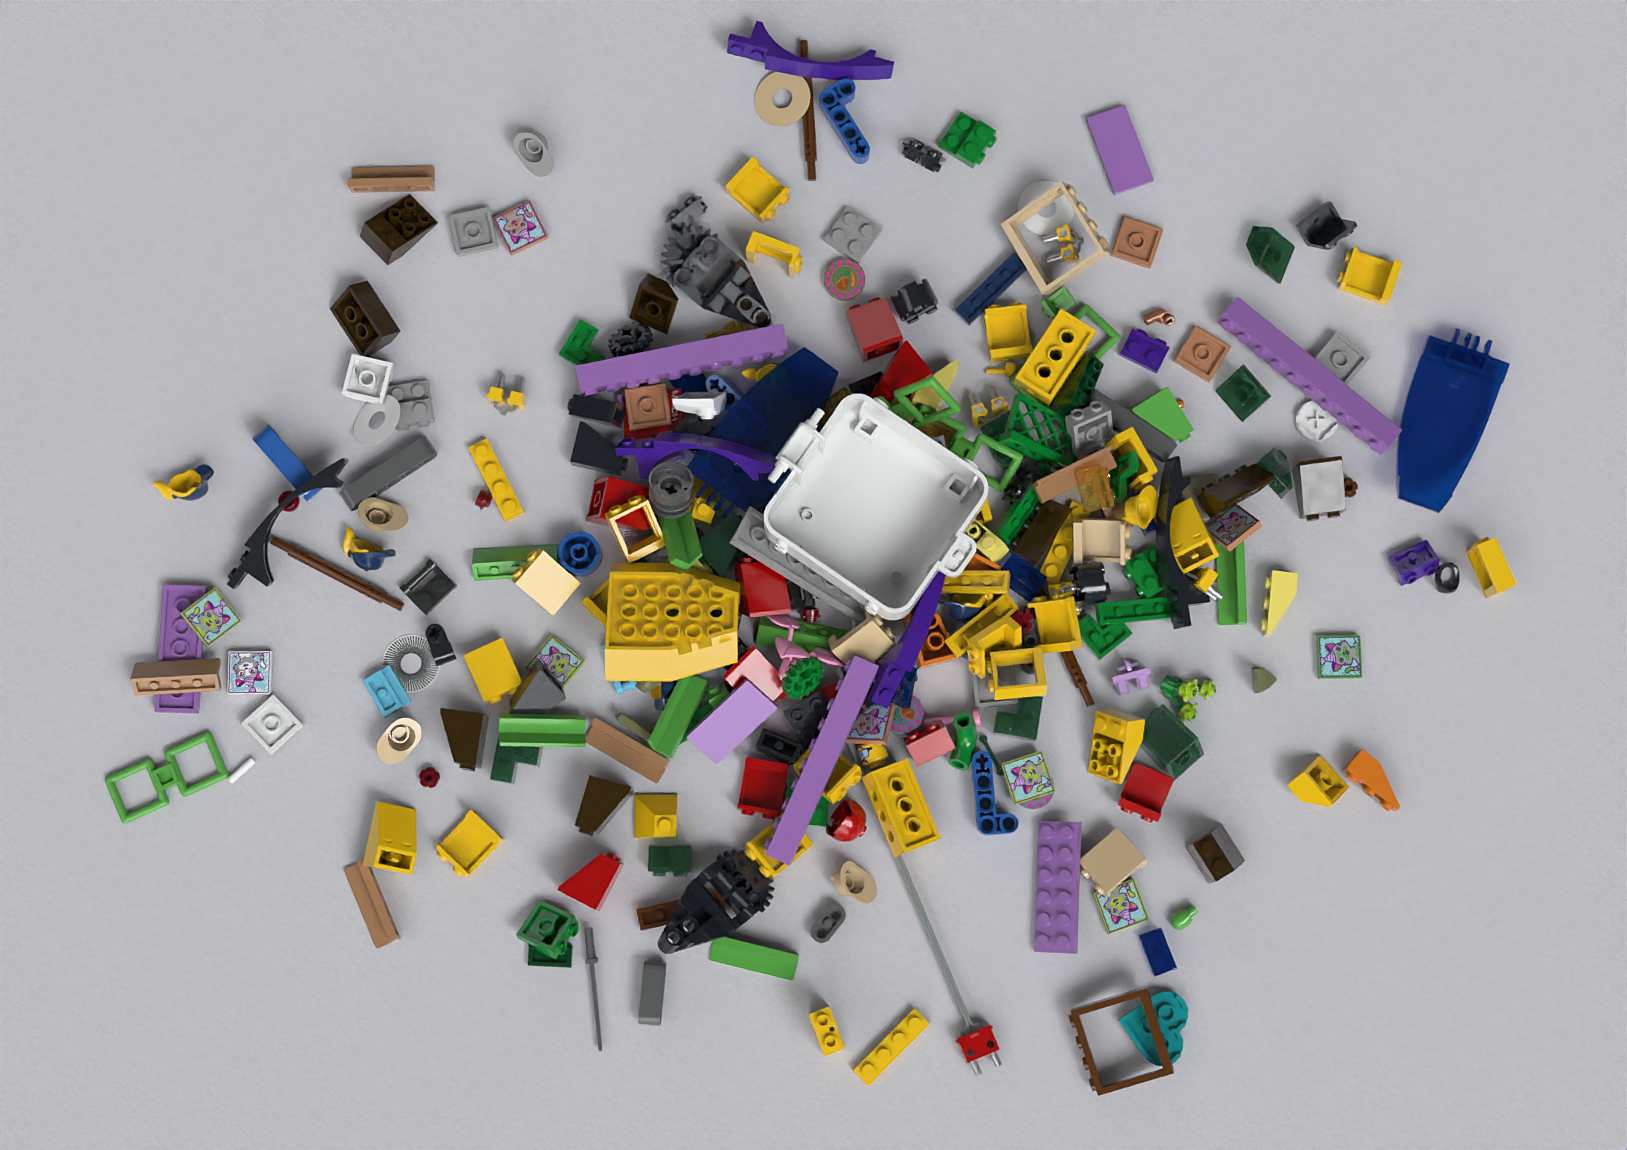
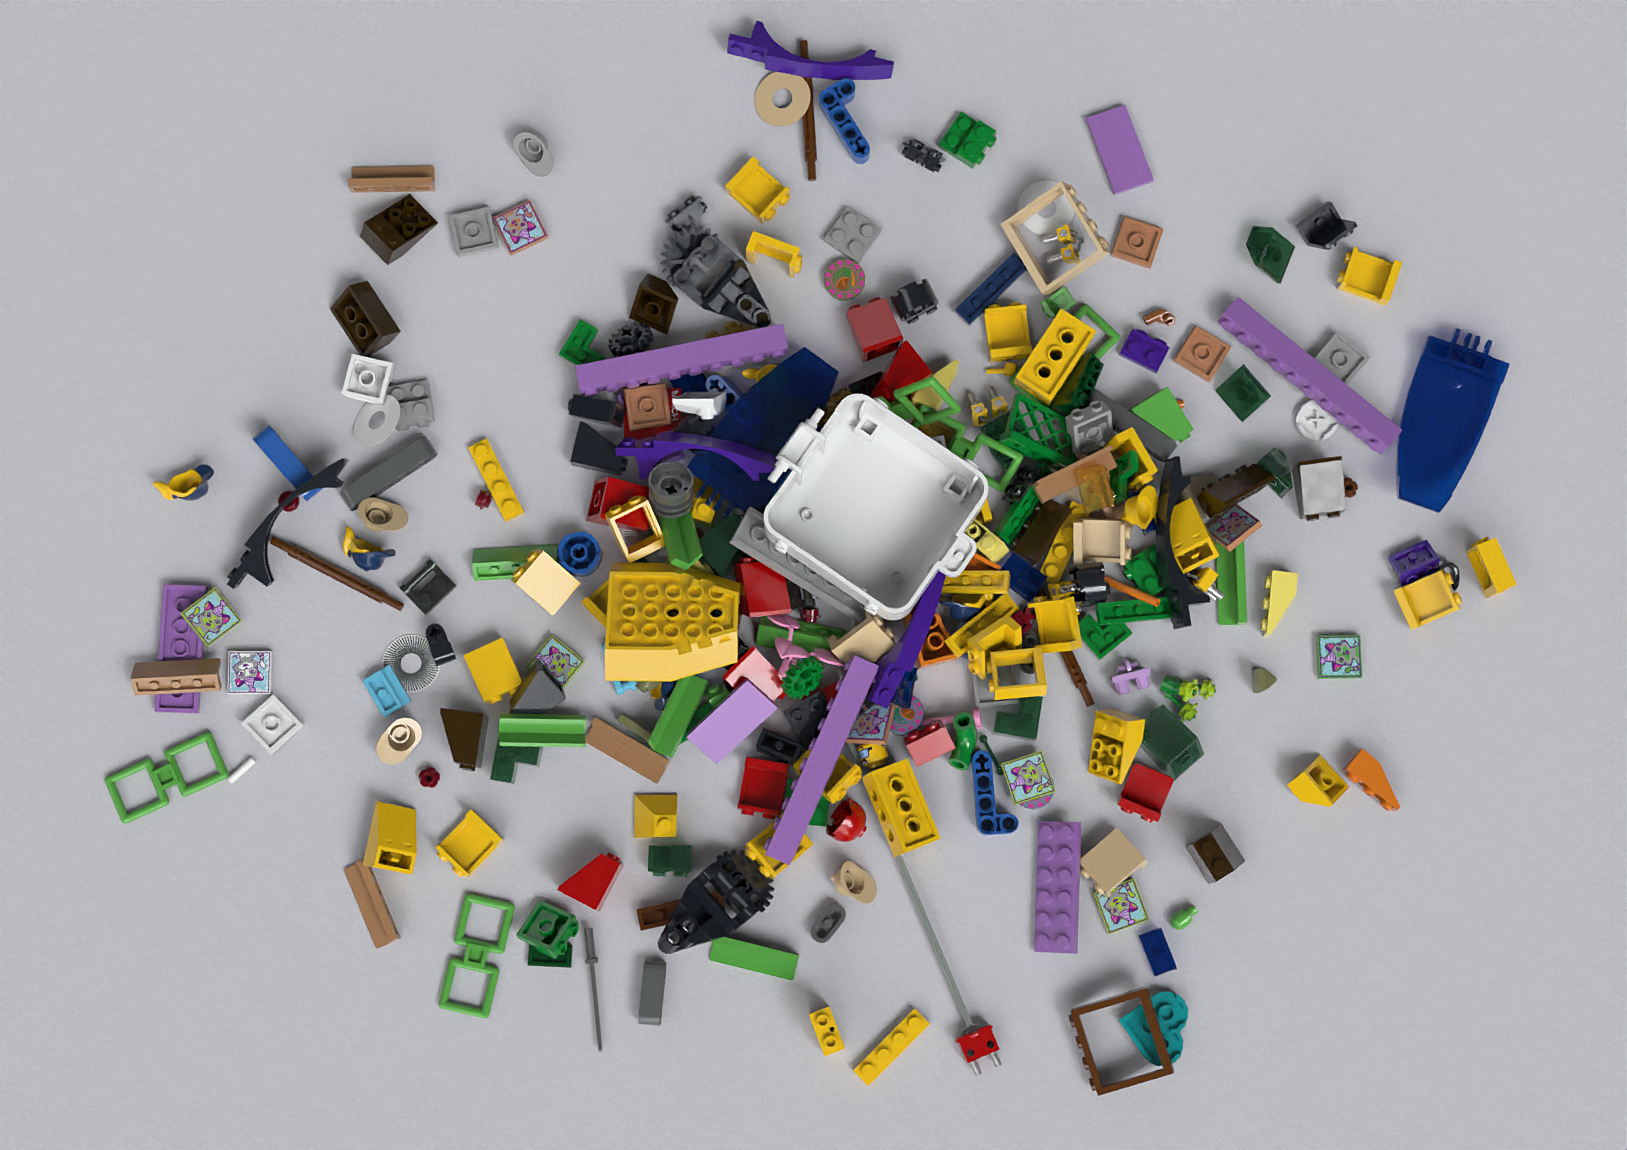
(476, 955): none -> bright green bar
(516, 399): yellow piece -> none
(600, 804): dark brown slope -> none
(1132, 591): none -> orange piece
(1428, 599): none -> yellow panel

